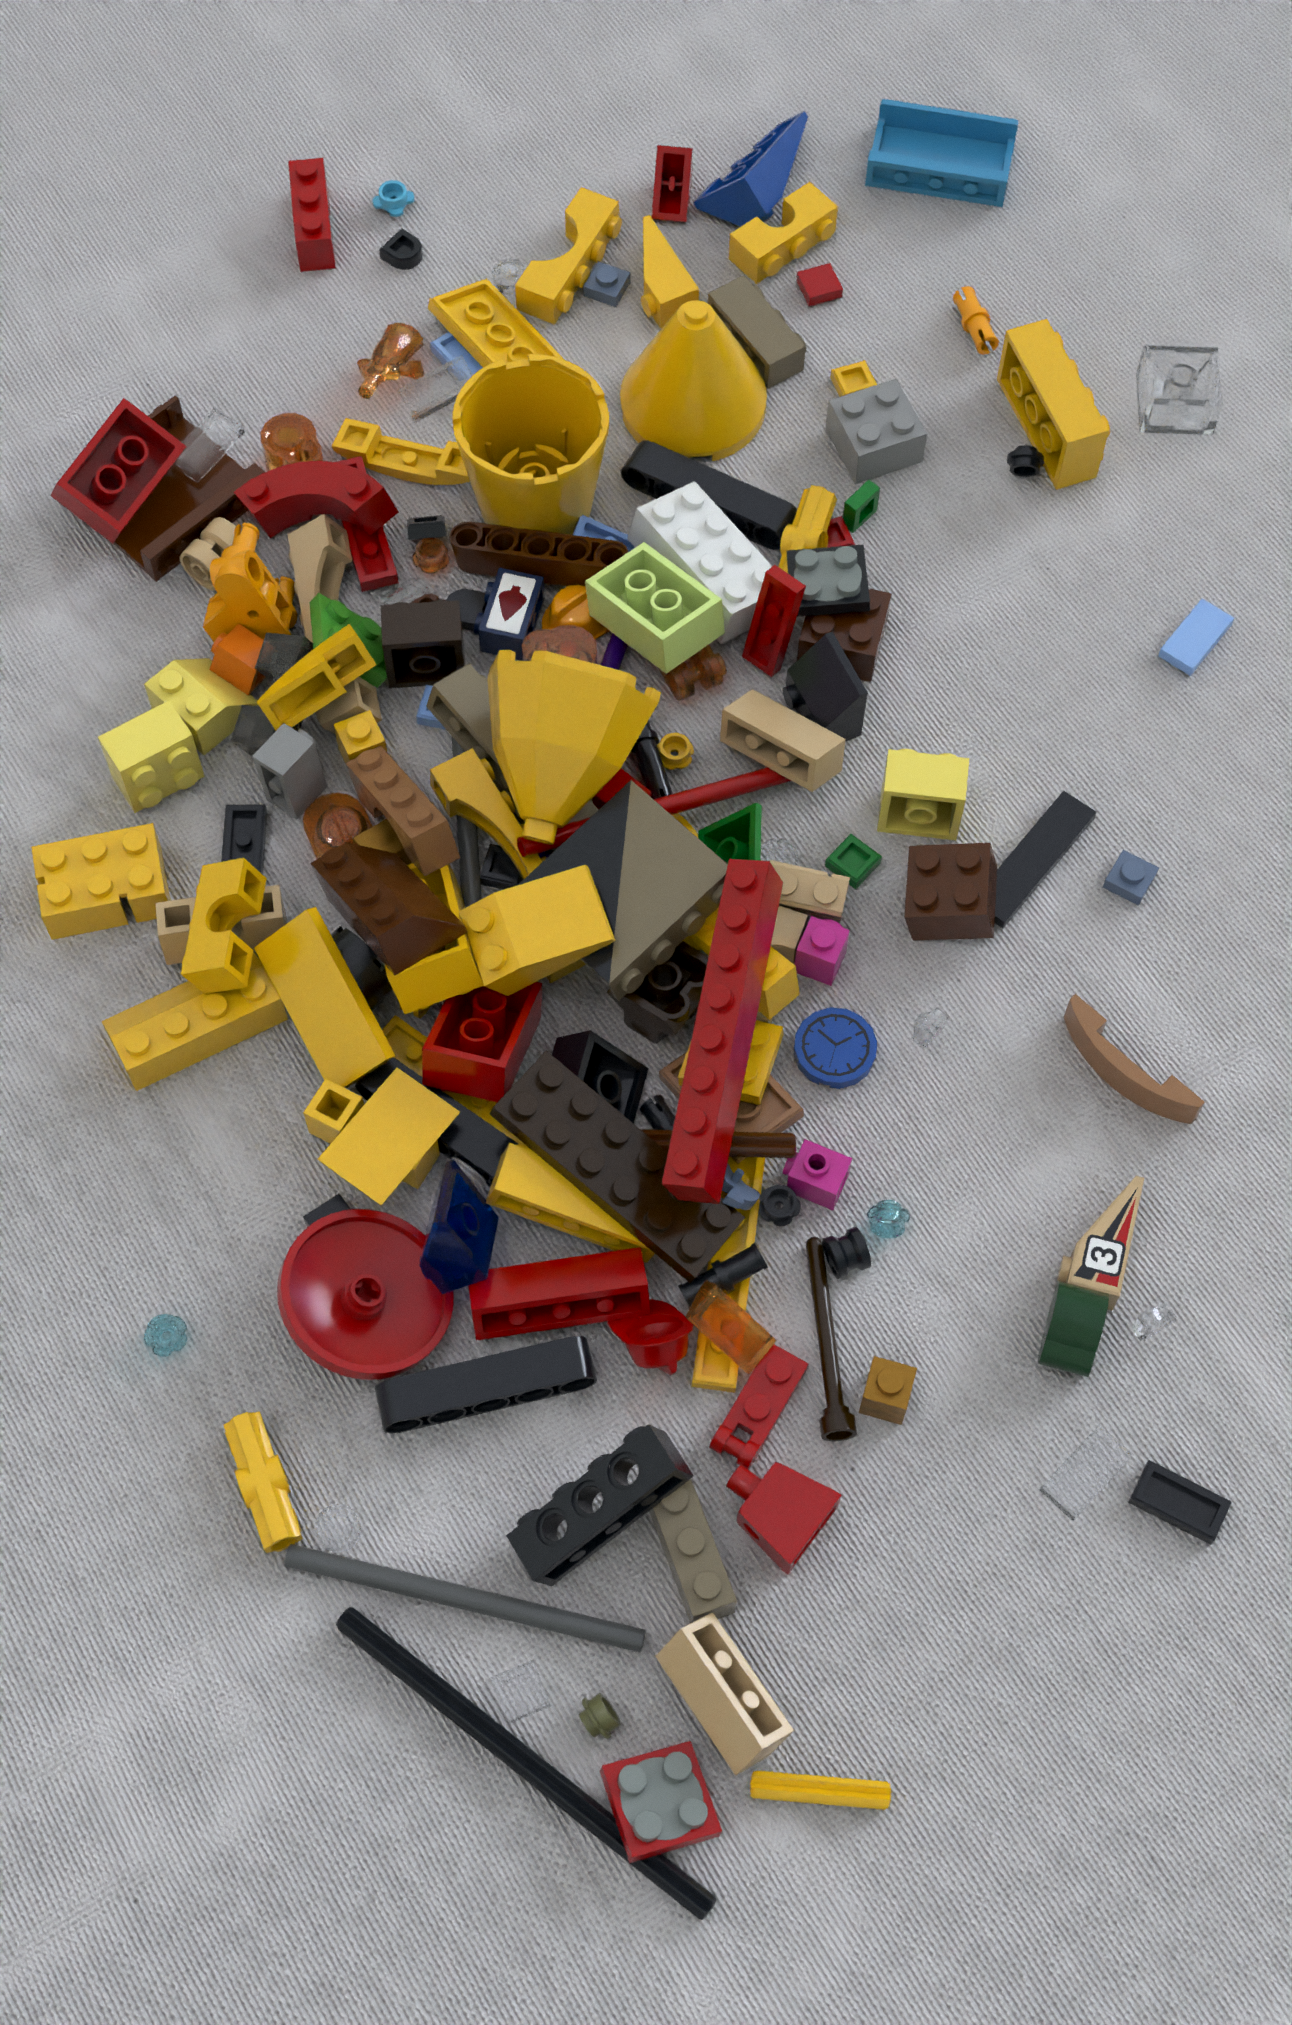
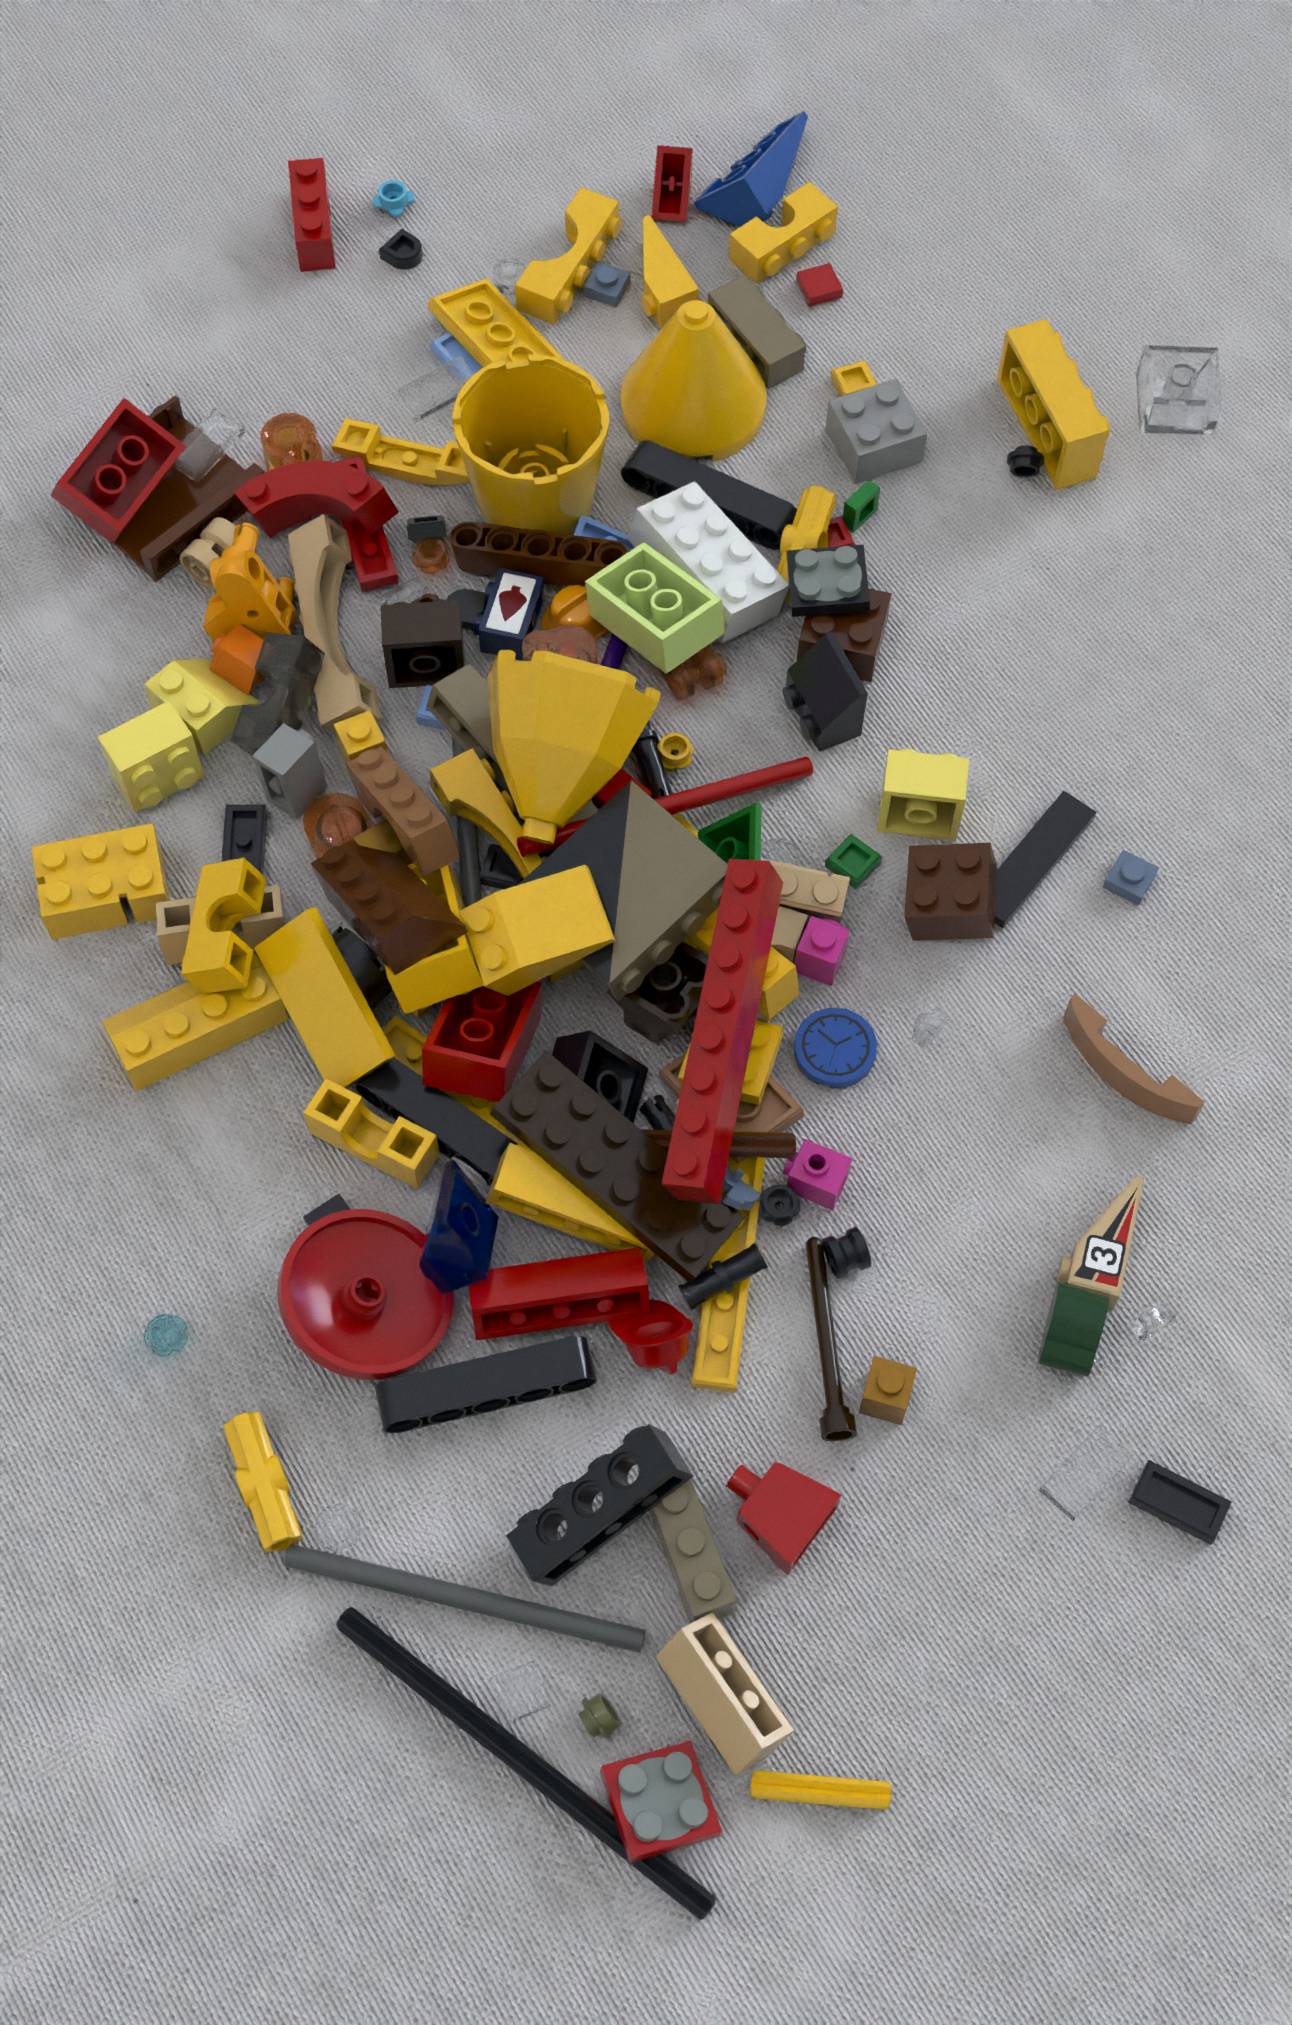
(316, 679): yellow slope -> none
(331, 616): bright green plate -> none
(388, 1136): yellow sticker -> none
(389, 358): clear orange piece -> none
(729, 1327): clear orange slope -> none
(760, 1405): red plate -> none
(773, 620): red plate -> none
(782, 740): tan brick -> none
(888, 1219): clear light blue plate -> none
(941, 152): dark azure panel -> none
(975, 320): light orange pin -> none
(1196, 637): light blue tile -> none

